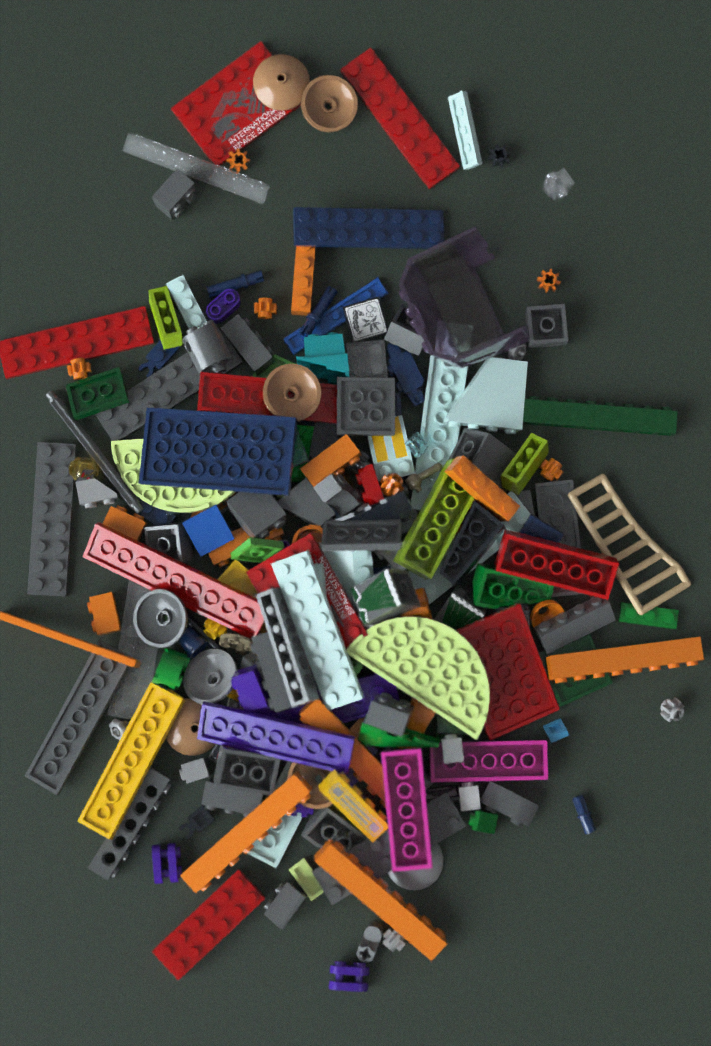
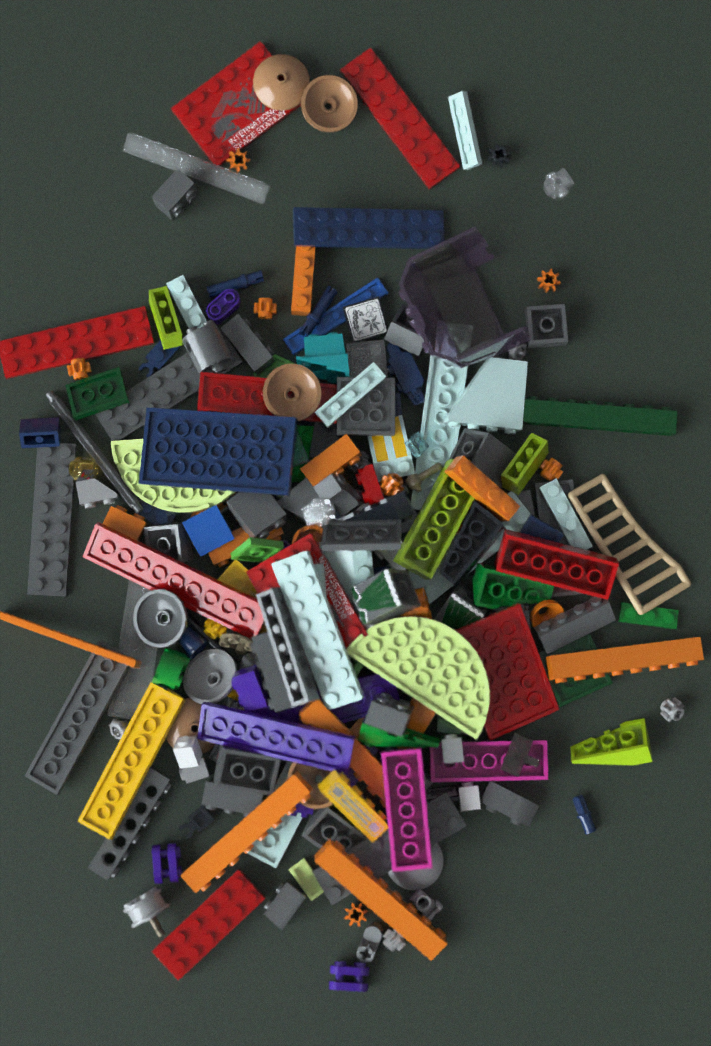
(40, 432): none -> dark blue brick
(104, 613): orange brick -> none
(146, 909): none -> light grey wheel
(187, 751): none -> white brick
(319, 512): none -> clear brick
(350, 394): none -> light aqua plate
(358, 909): none -> orange gear
(428, 907): none -> light grey plate
(483, 821): green slope -> none
(518, 755): none -> clear smoke plate
(555, 730): dark azure plate -> none
(565, 515): none -> light aqua plate
(621, 746): none -> lime wedge

